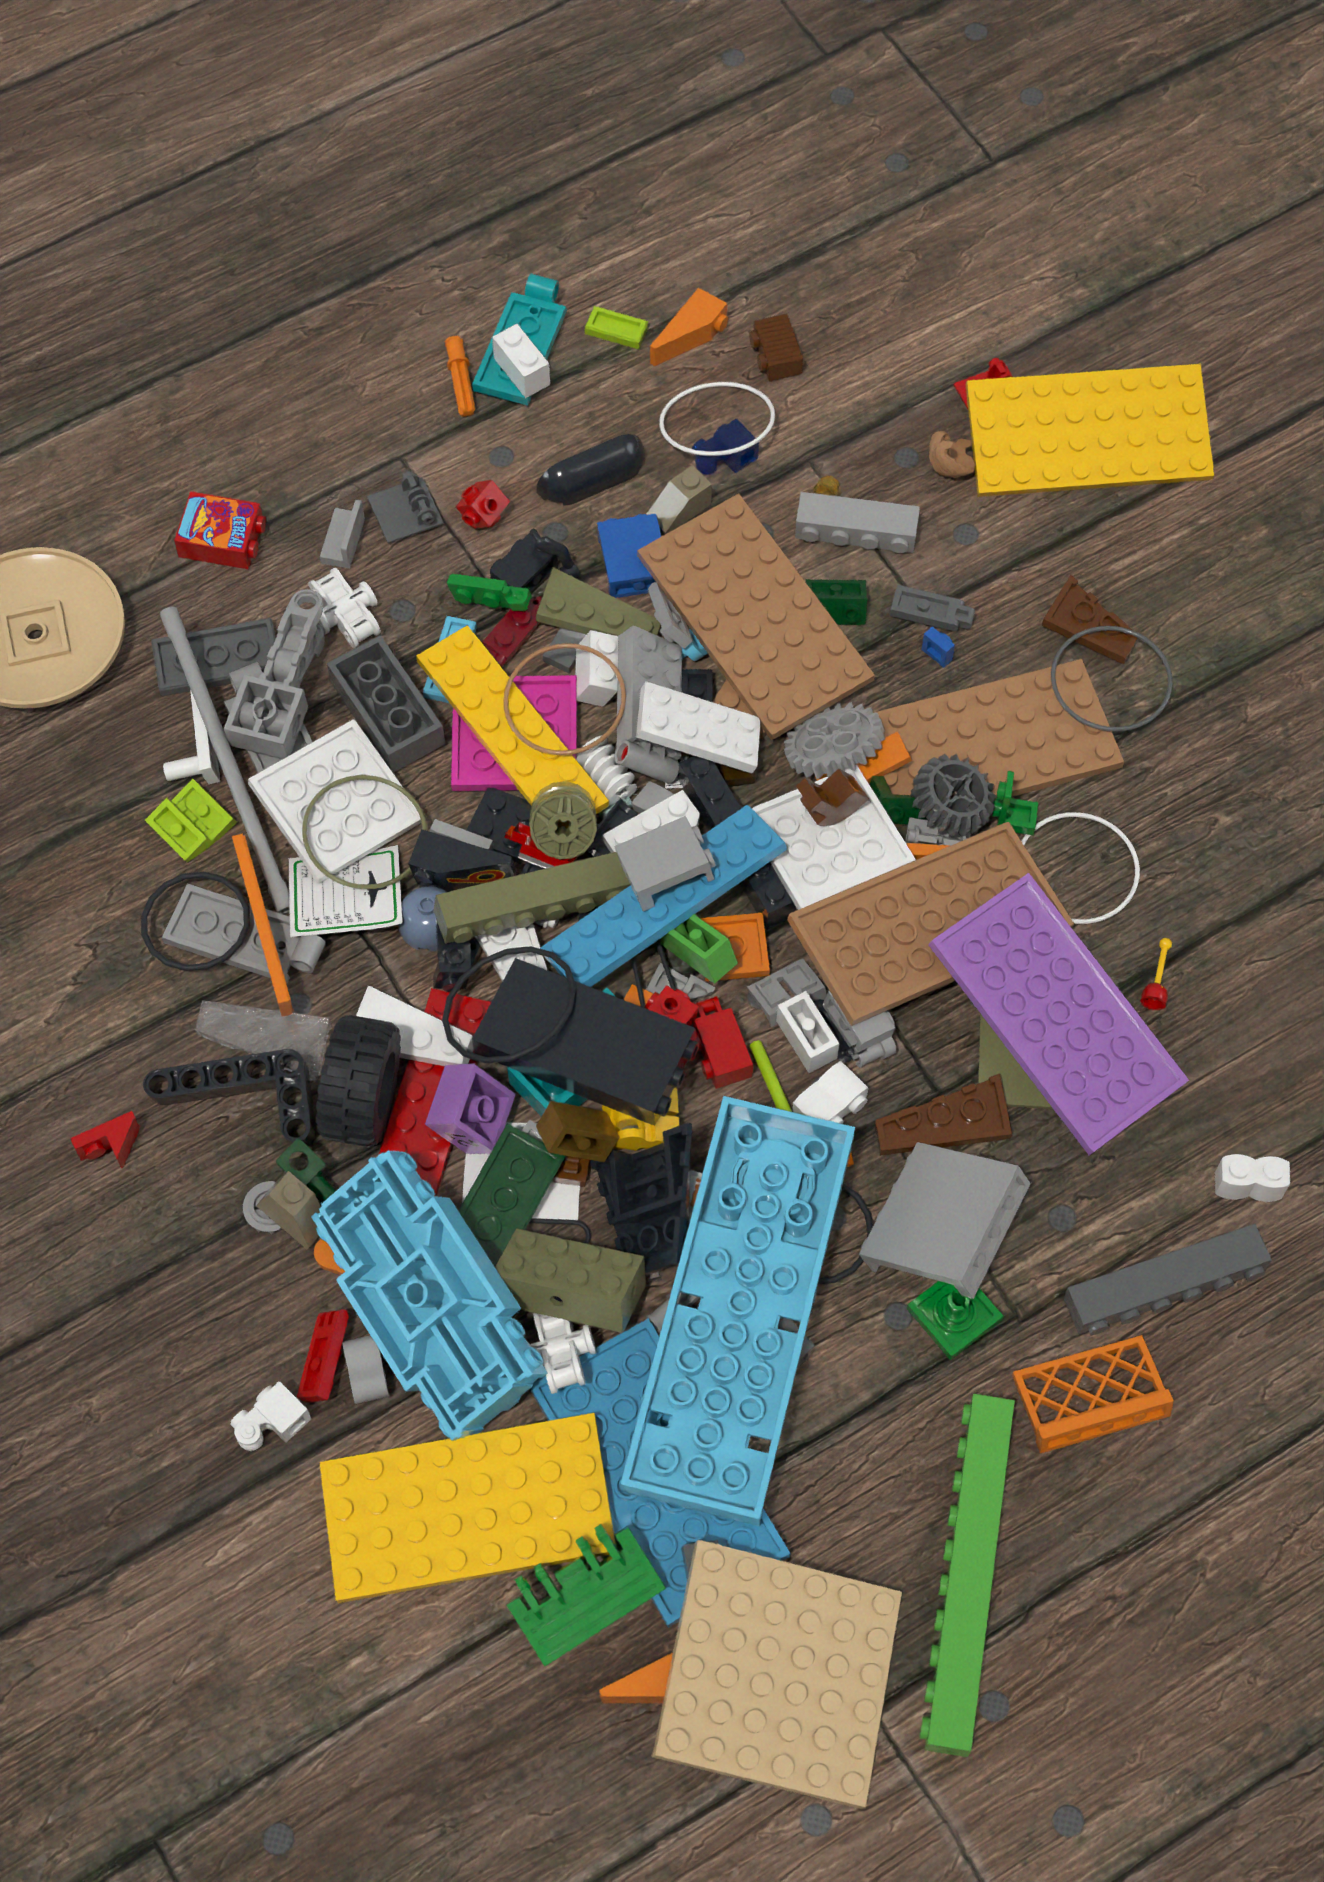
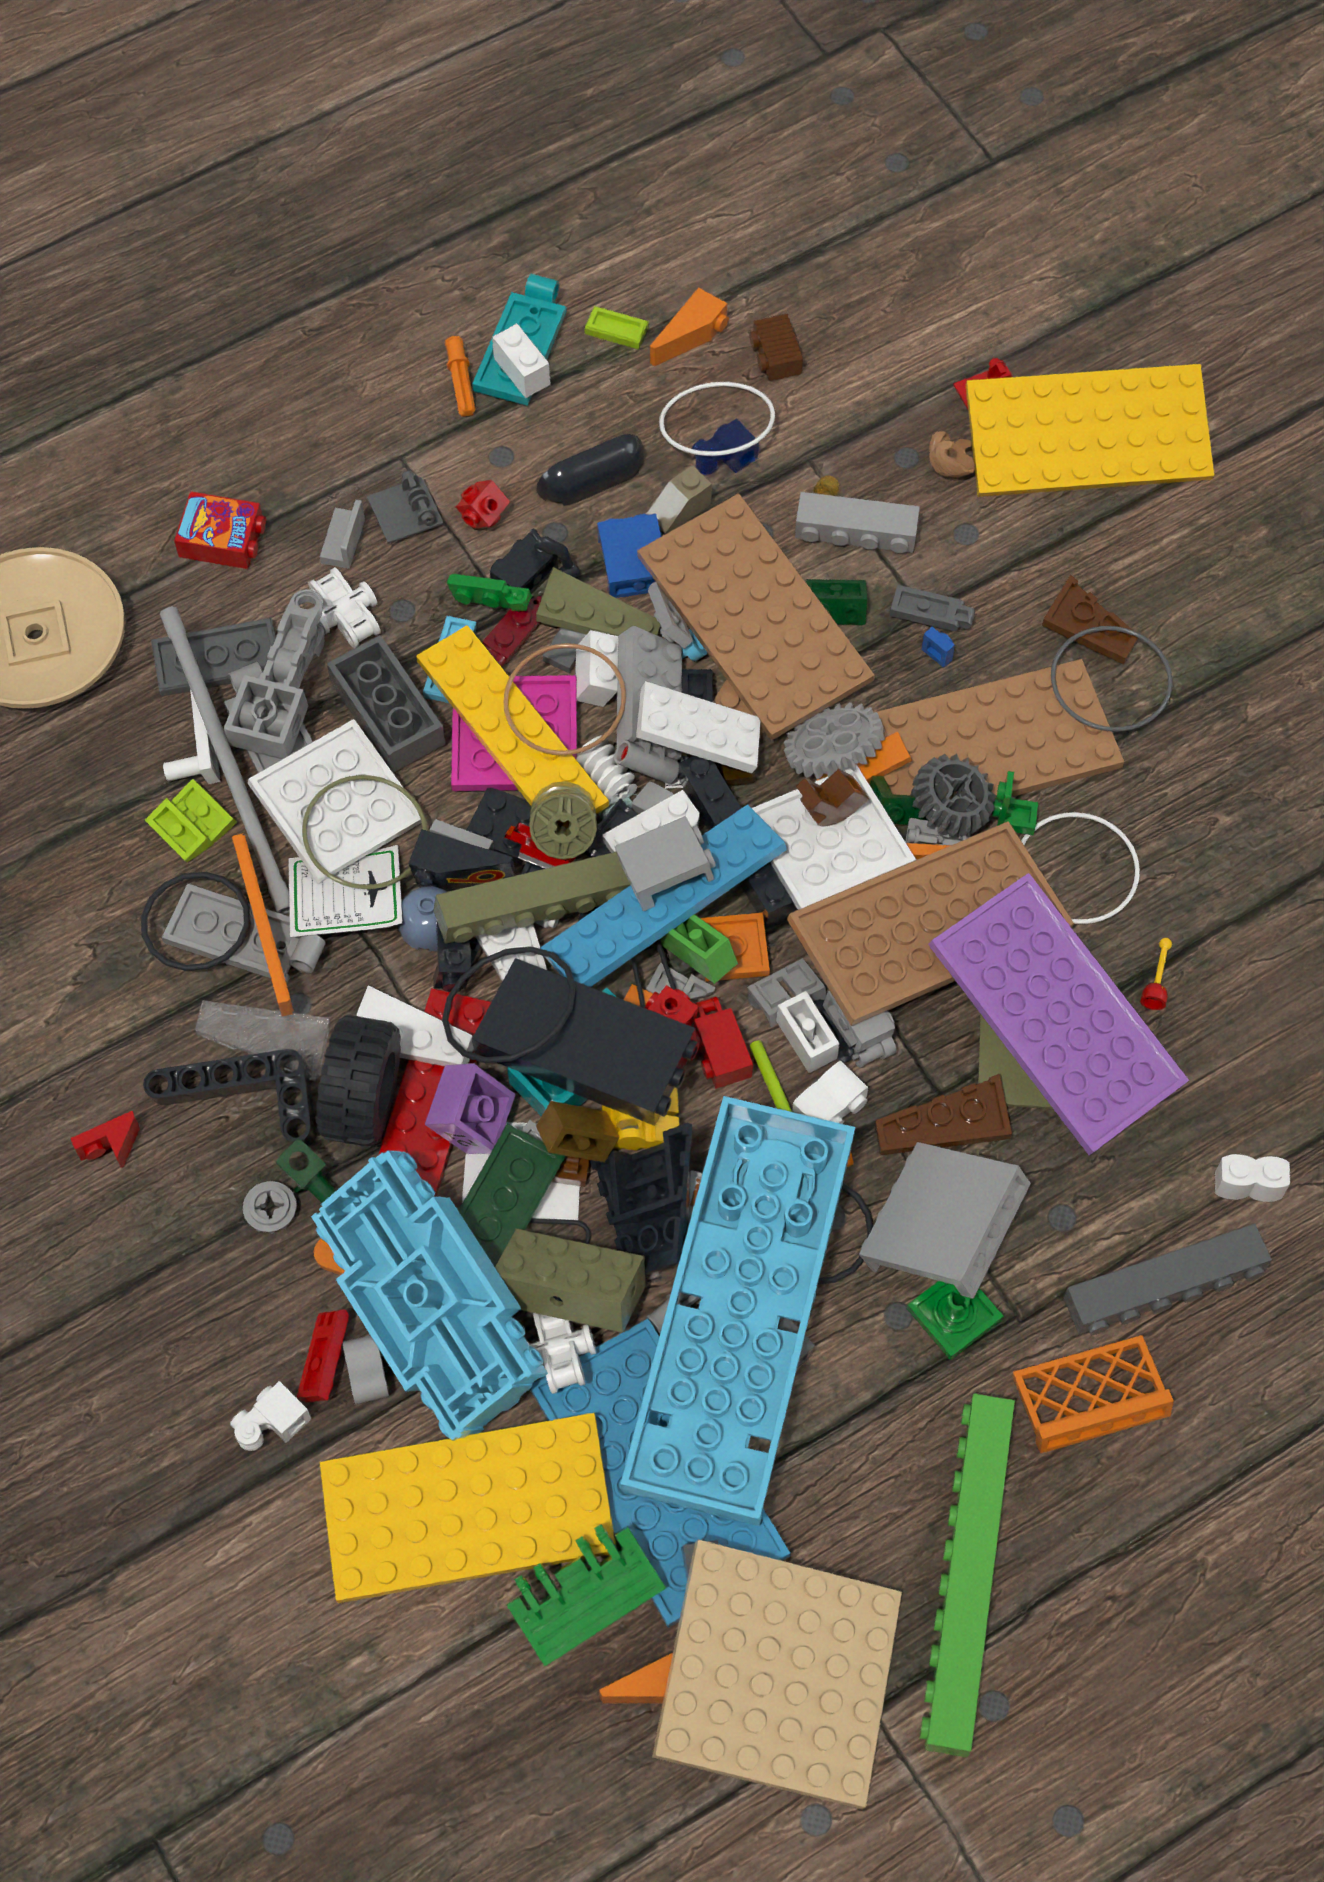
(291, 1207): dark tan slope -> none

